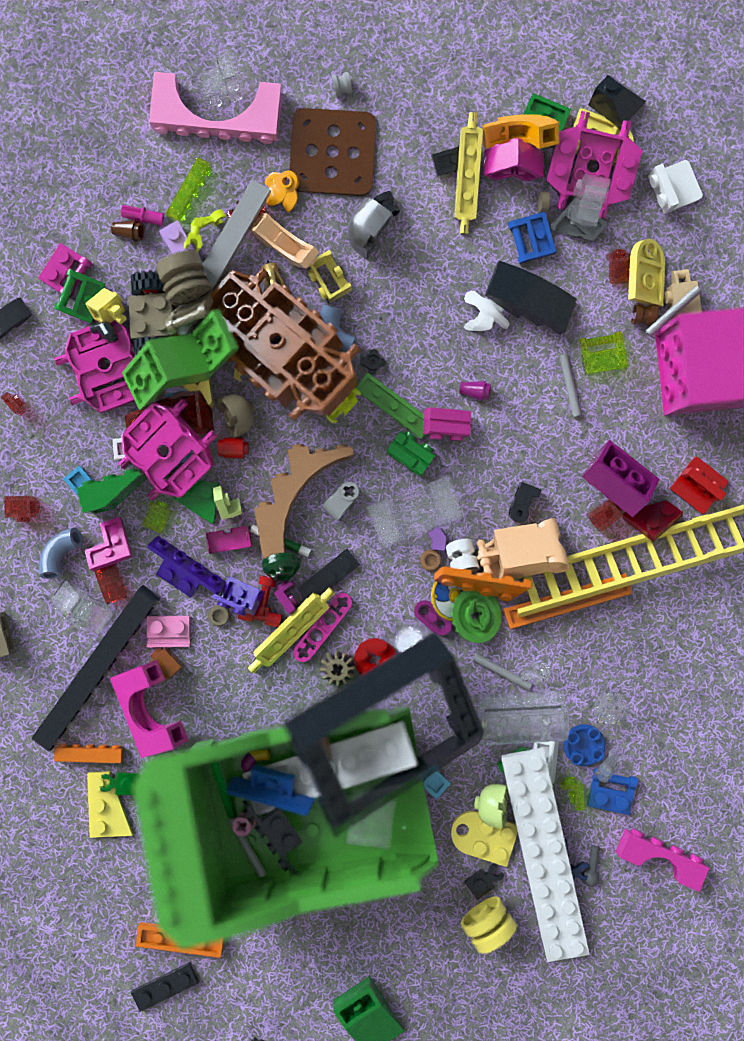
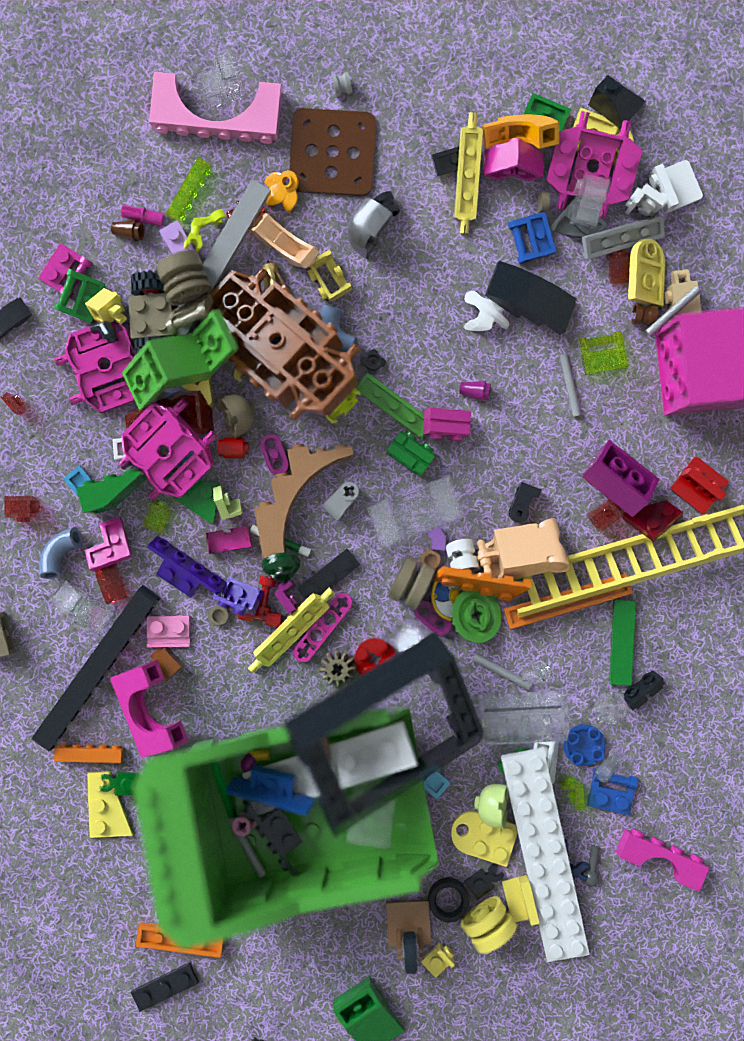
(273, 455): none -> magenta plate
(409, 925): none -> medium nougat plate
(413, 583): none -> dark tan wheel
(438, 959): none -> light yellow bracket
(442, 915): none -> black tyre
(520, 899): none -> light yellow panel
(622, 236): none -> light grey plate
(622, 642): none -> green tile
(647, 200): none -> white bracket
(649, 683): none -> black hinge

